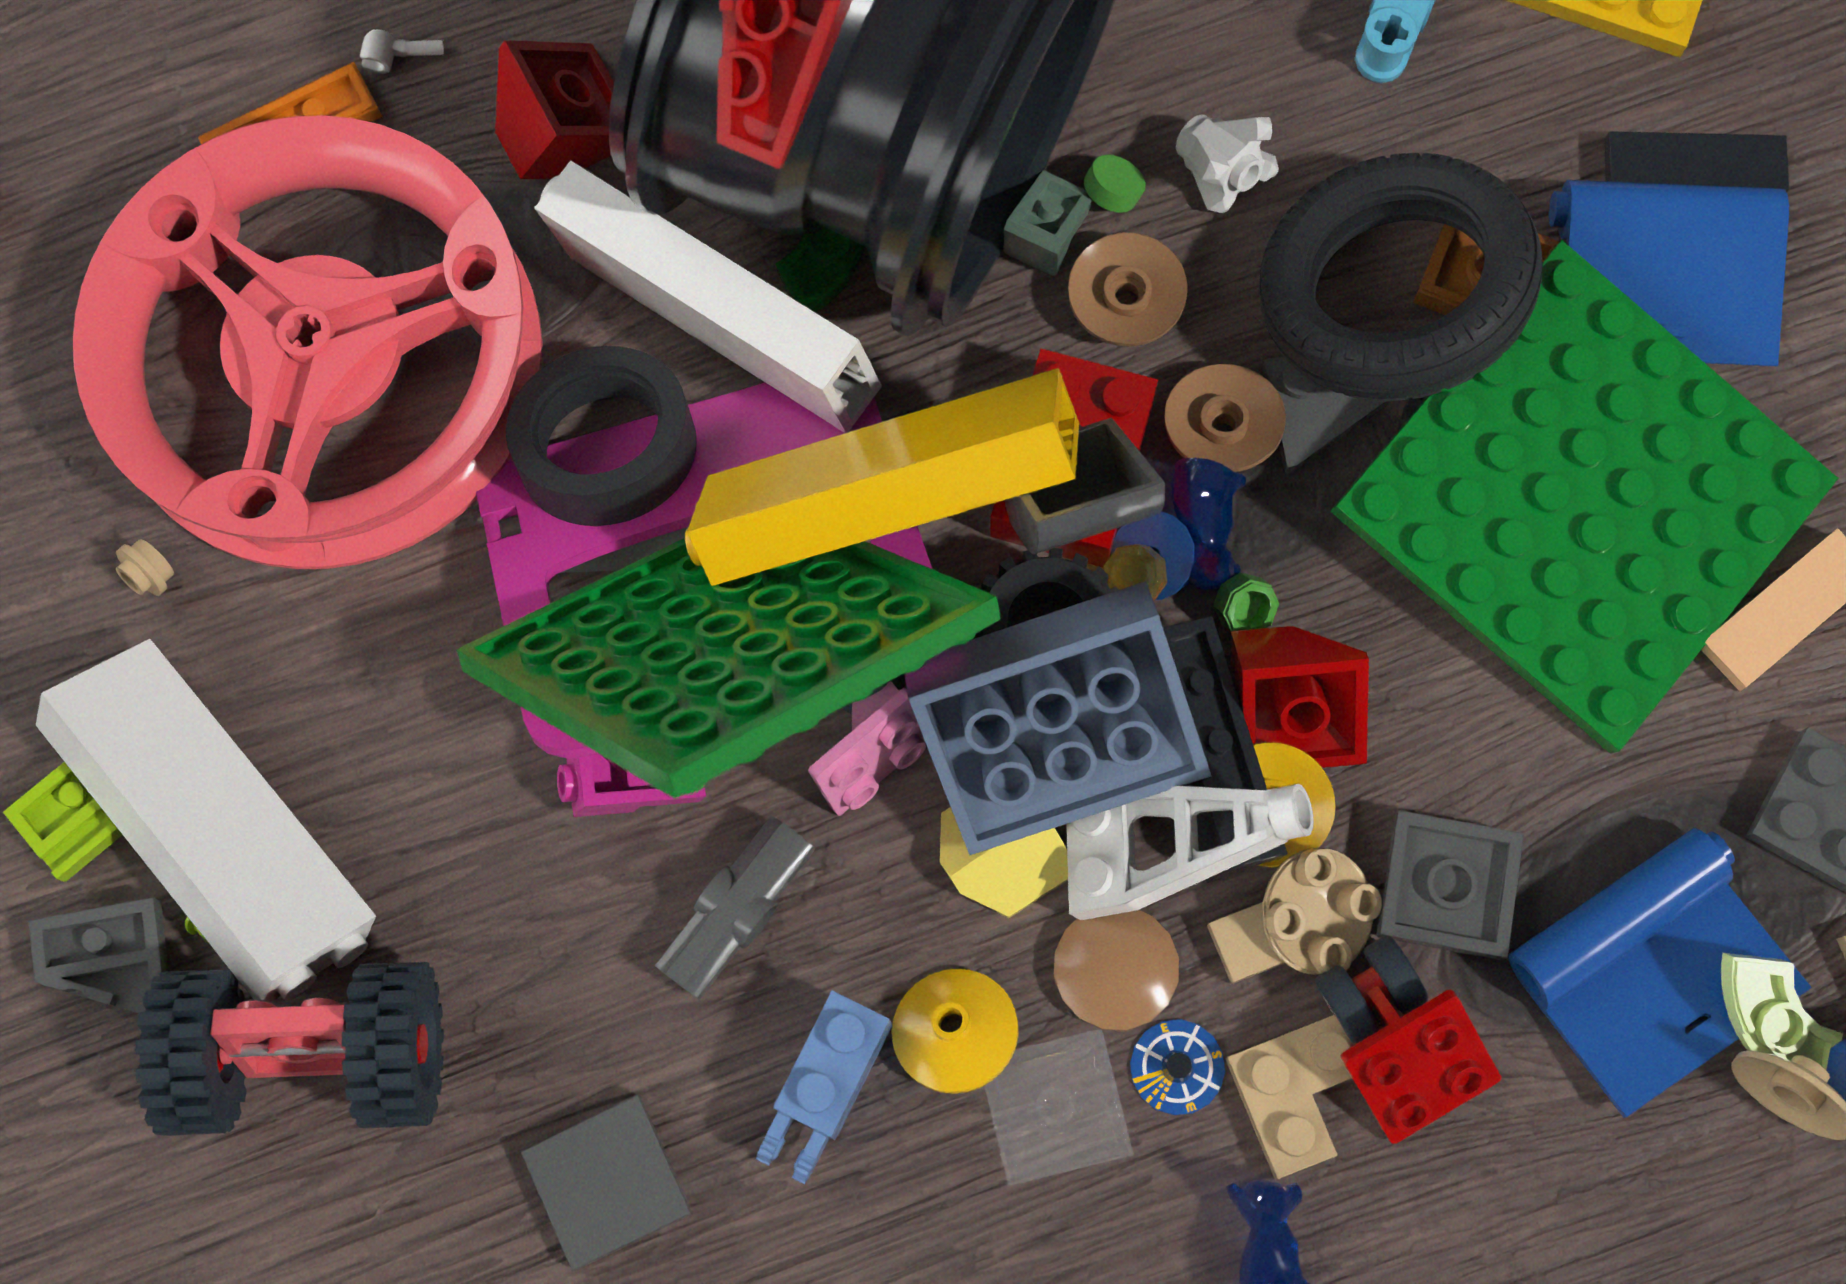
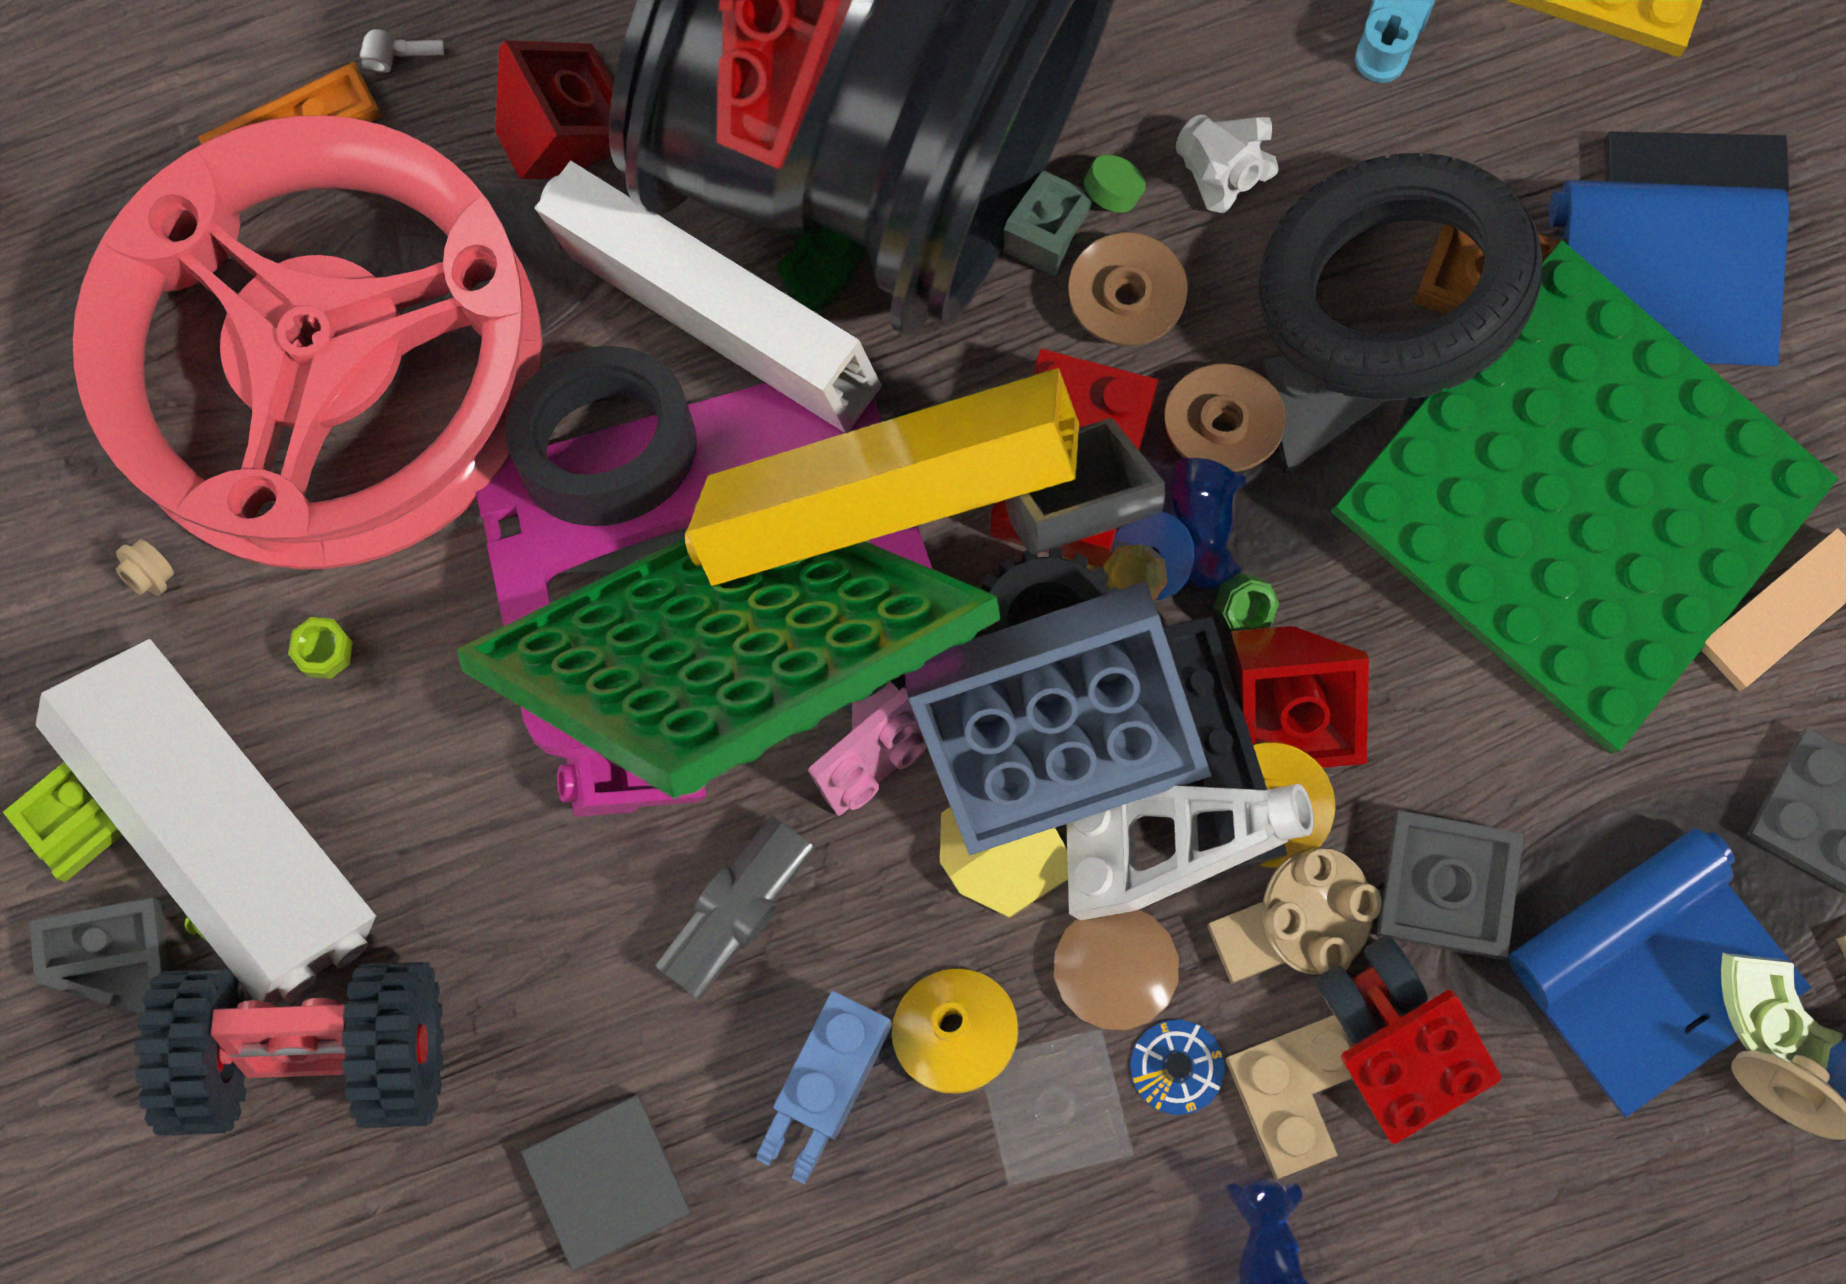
(320, 648): none -> lime tile

